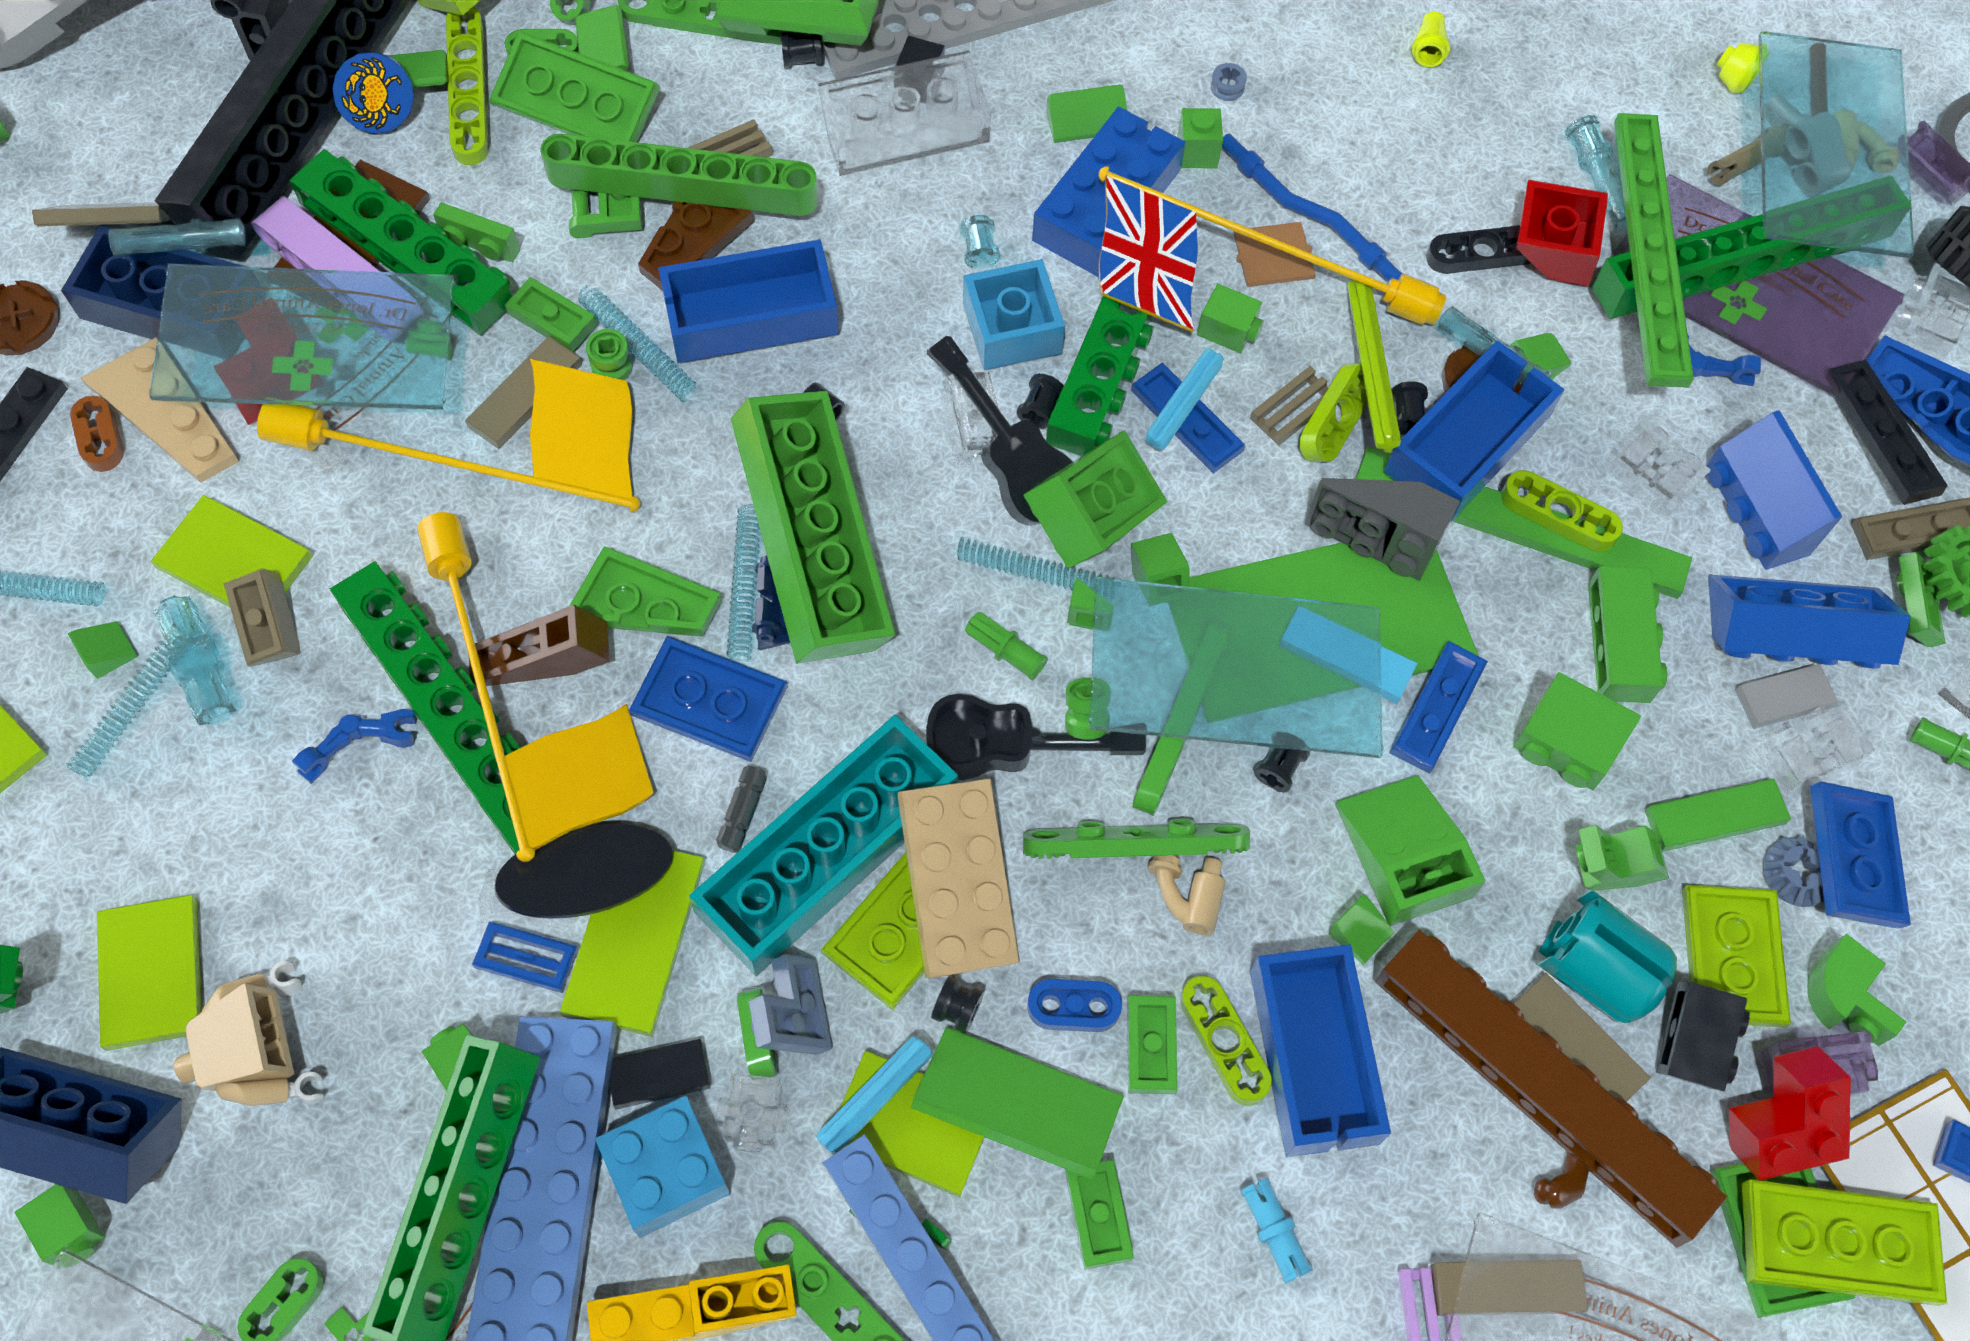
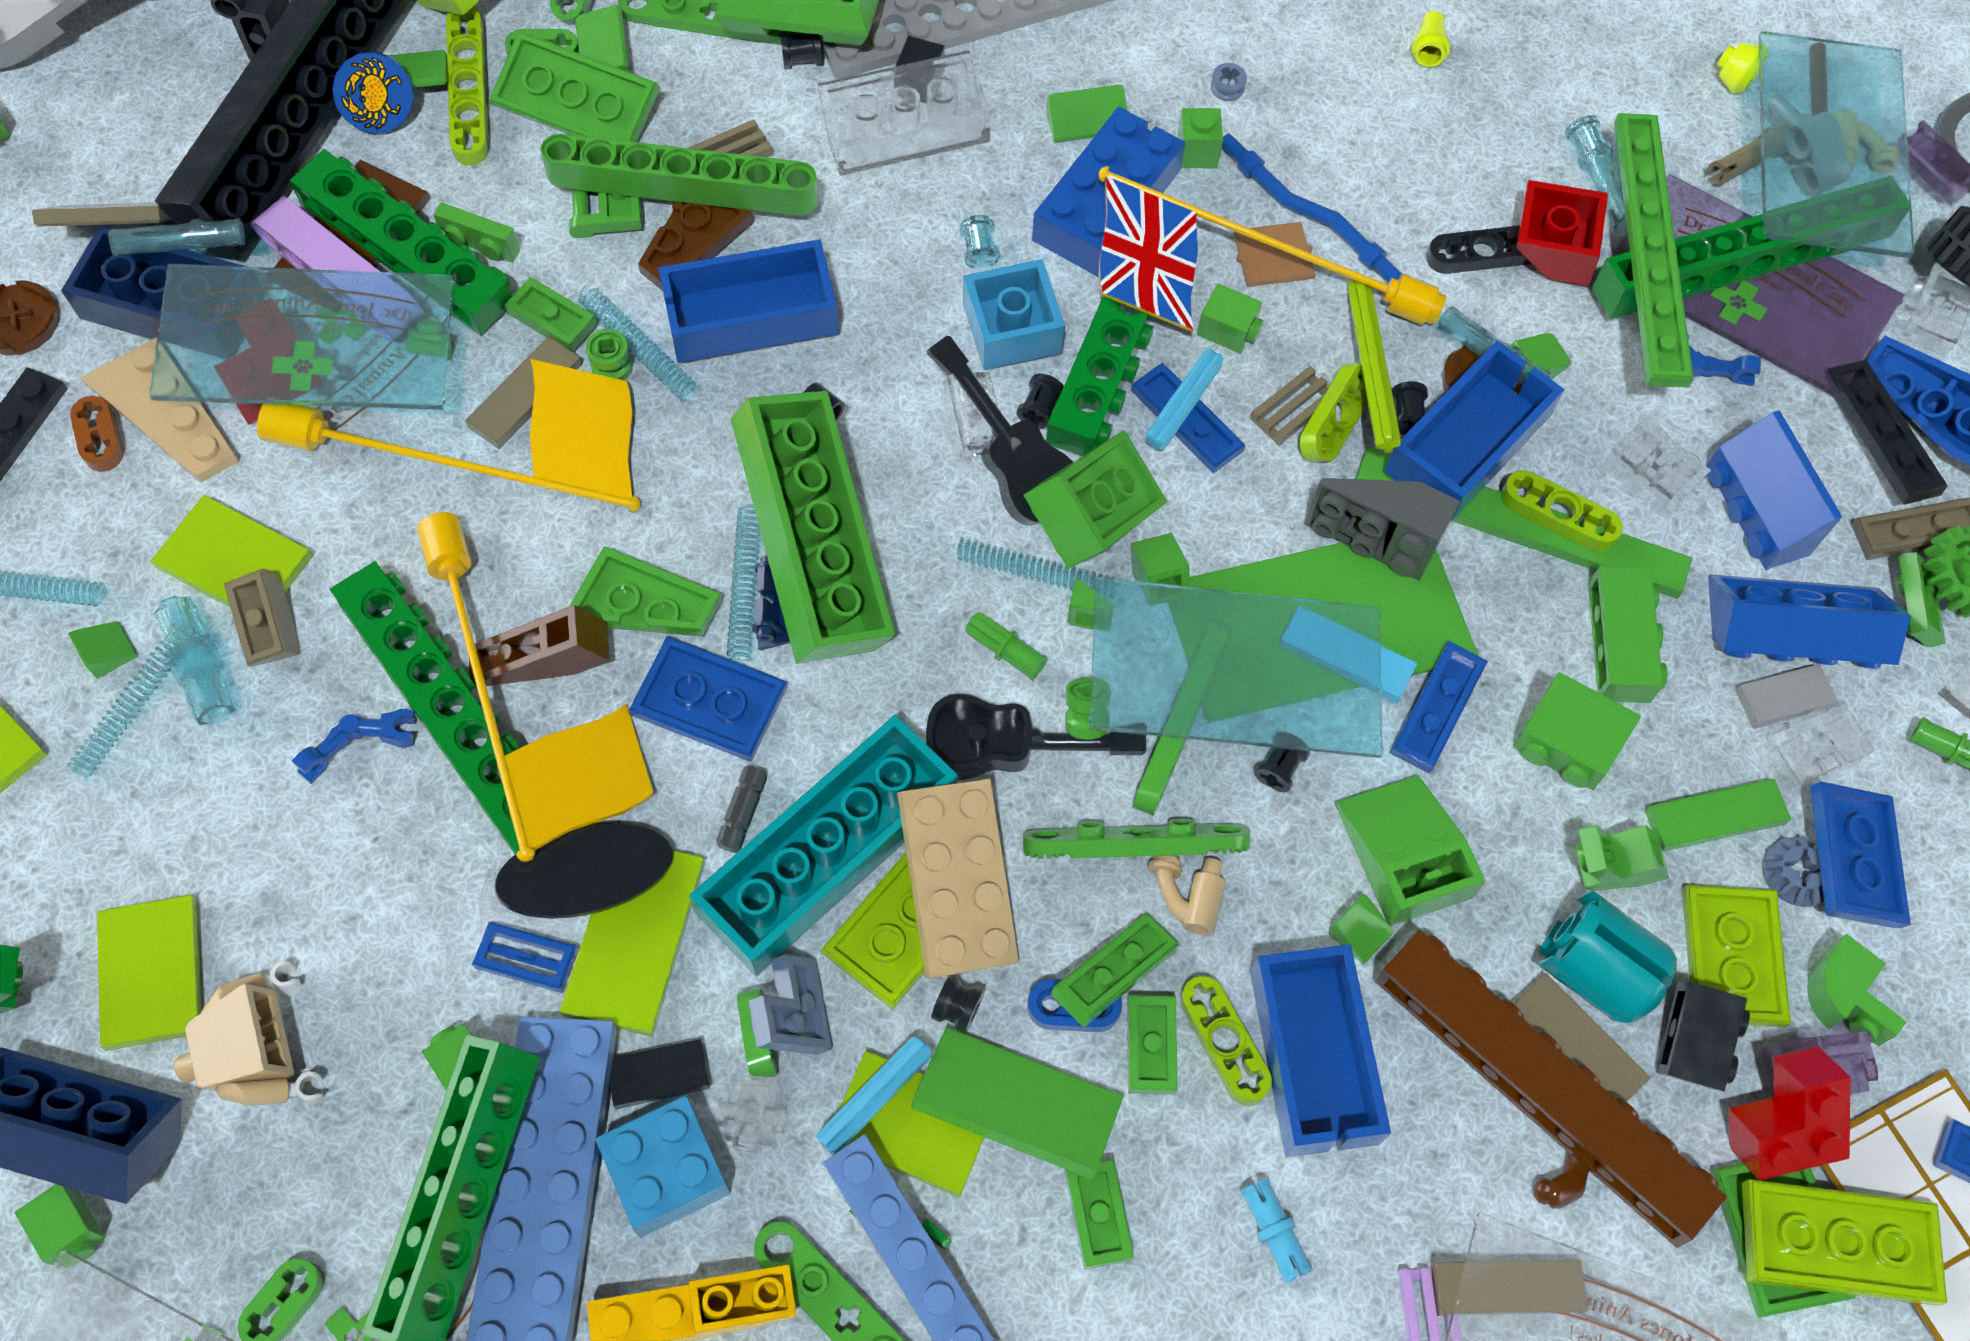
(1114, 969): none -> bright green tile

